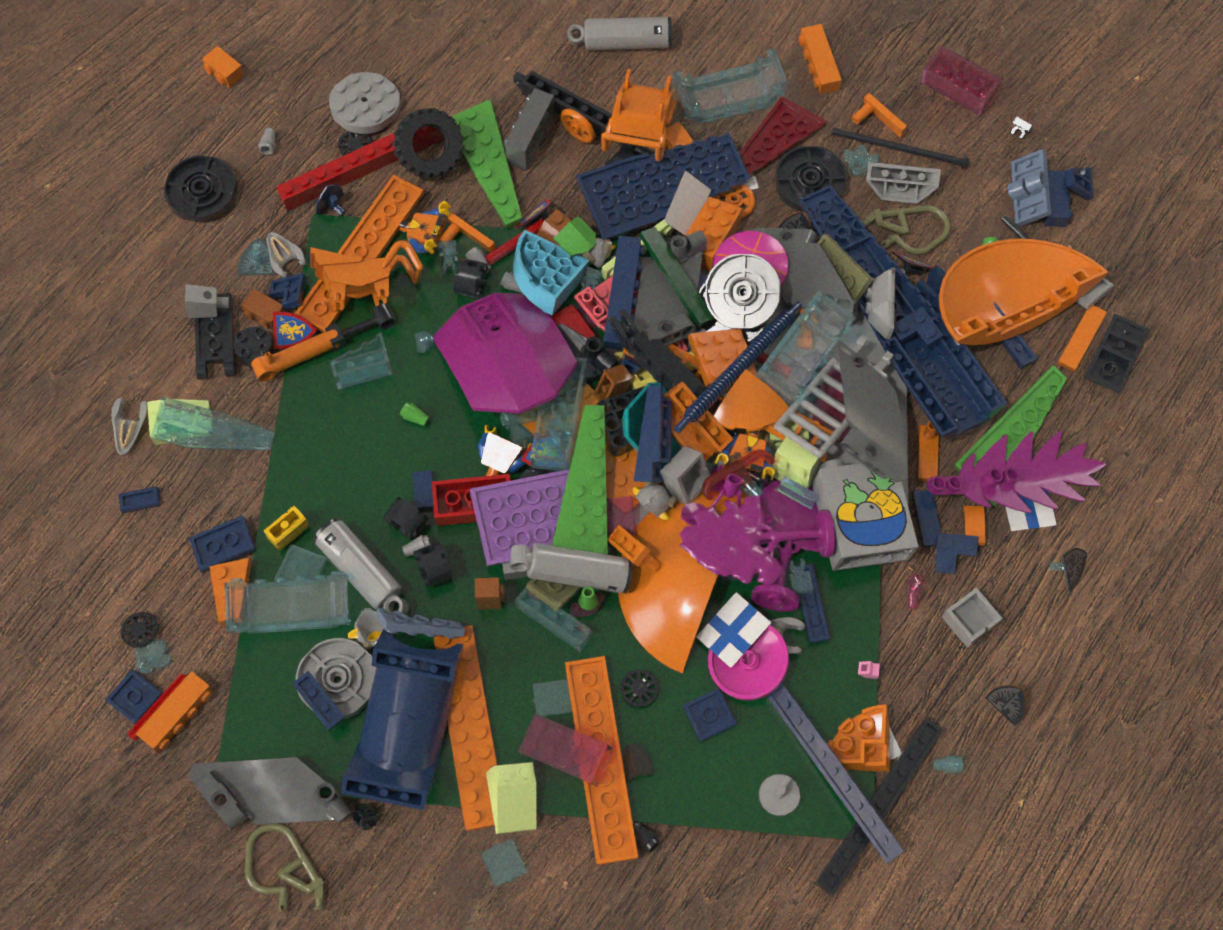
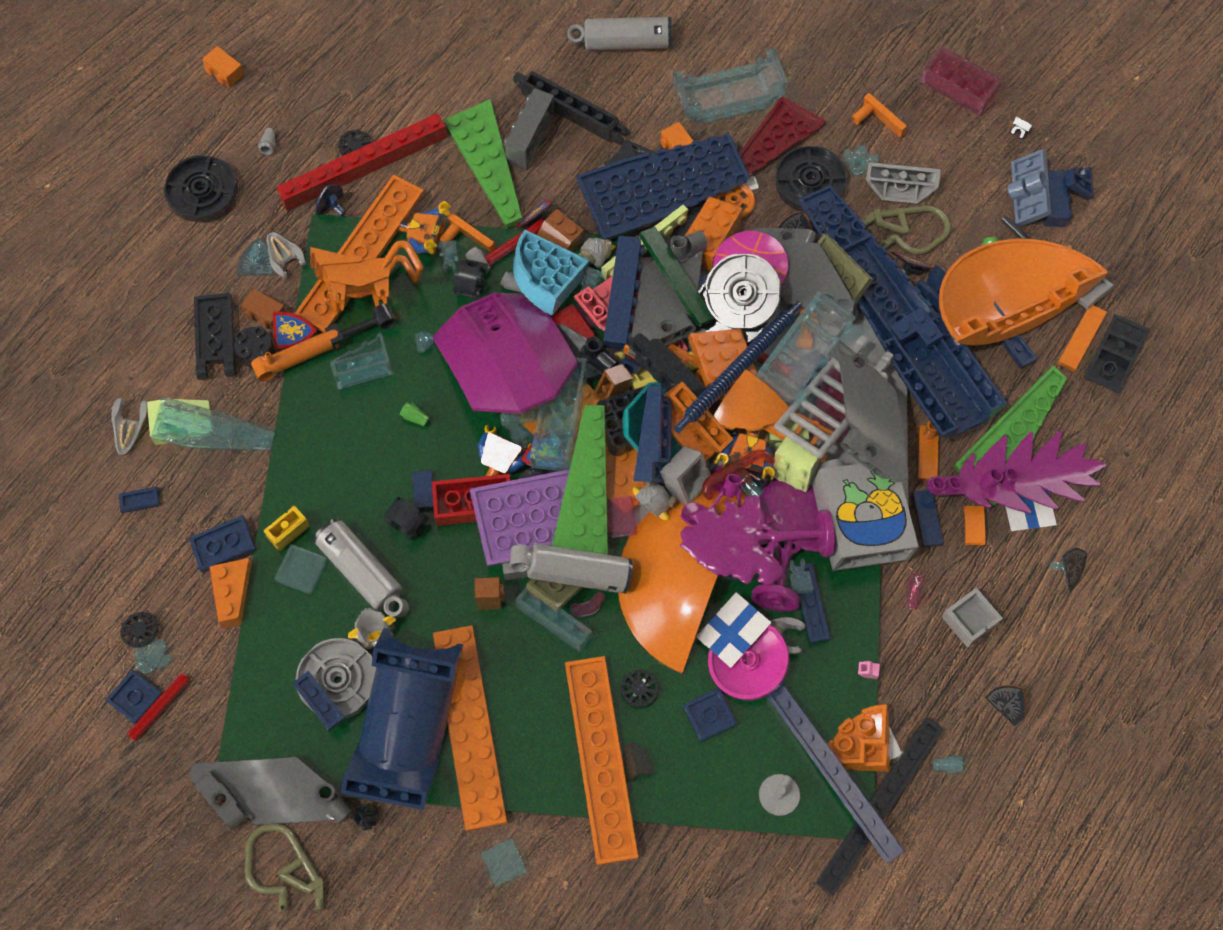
(175, 712): orange brick -> none
(203, 301): light grey torso -> none
(287, 604): clear windscreen -> none
(289, 288): dark blue plate -> none
(364, 103): light grey piece -> none
(419, 624): sand blue wing -> none
(420, 542): light grey cone -> none
(433, 564): black brick -> none
(452, 143): black tyre -> none
(513, 797): yellowish green slope -> none
(552, 698): clear light blue piece -> none
(566, 750): clear pink brick -> none
(576, 237): bright green slope -> none
(577, 125): orange plate -> none
(588, 599): bright green cone -> none
(624, 328): black wheel -> none
(632, 549): orange piece -> none
(641, 113): orange piece -> none
(647, 840): black cone -> none
(687, 203): white sticker -> none
(797, 492): clear light blue tile -> none
(820, 59): orange brick -> none
(881, 303): light grey wedge -> none
(901, 147): black bar -> none
(951, 545): dark blue plate -> none

